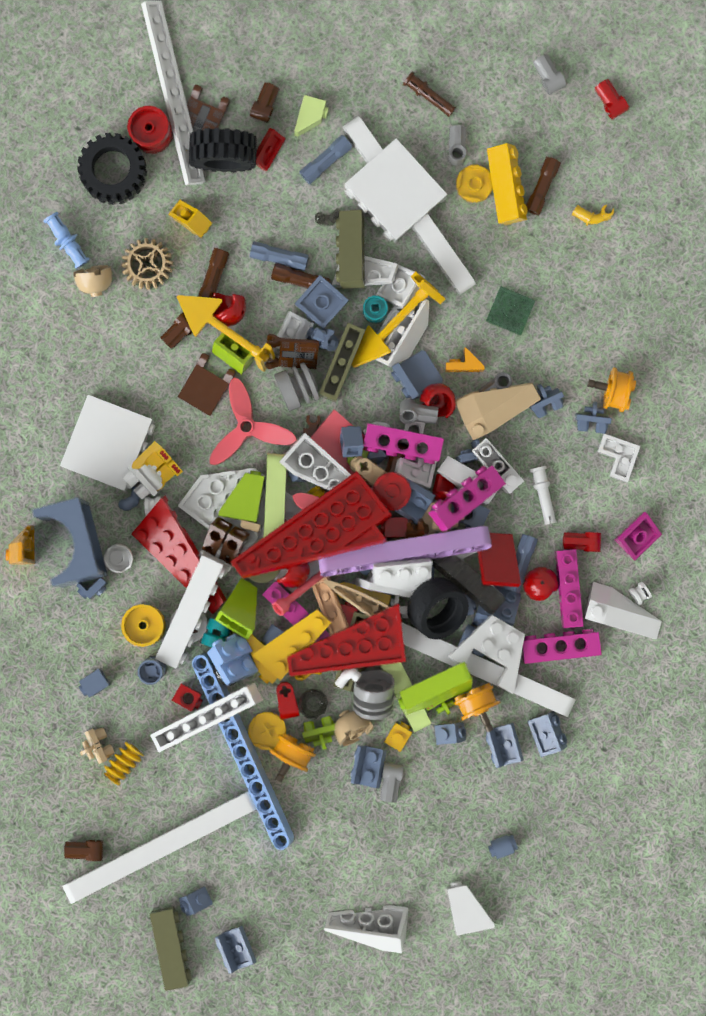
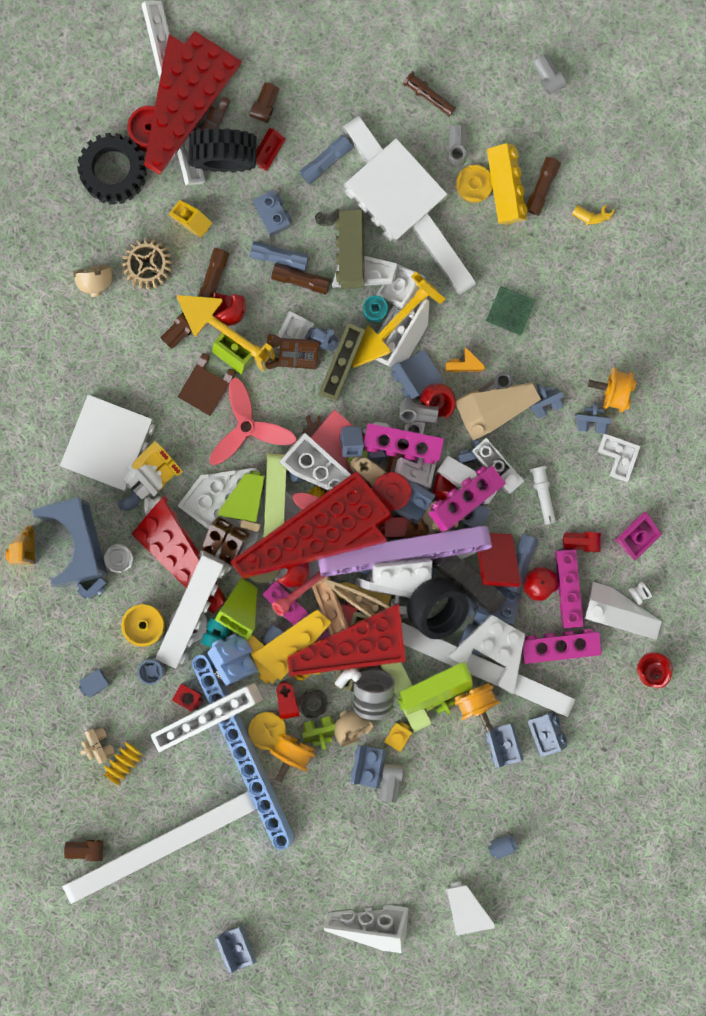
(67, 240): light blue piece -> none
(169, 948): olive brick -> none
(188, 86): none -> red wing
(195, 901): sand blue bracket -> none
(271, 213): none -> sand blue brick
(297, 386): light grey wheel -> none
(310, 114): yellowish green slope -> none
(321, 302): sand blue bracket -> none
(450, 733): sand blue bracket -> none
(613, 103): red piece -> none
(654, 665): none -> red piece

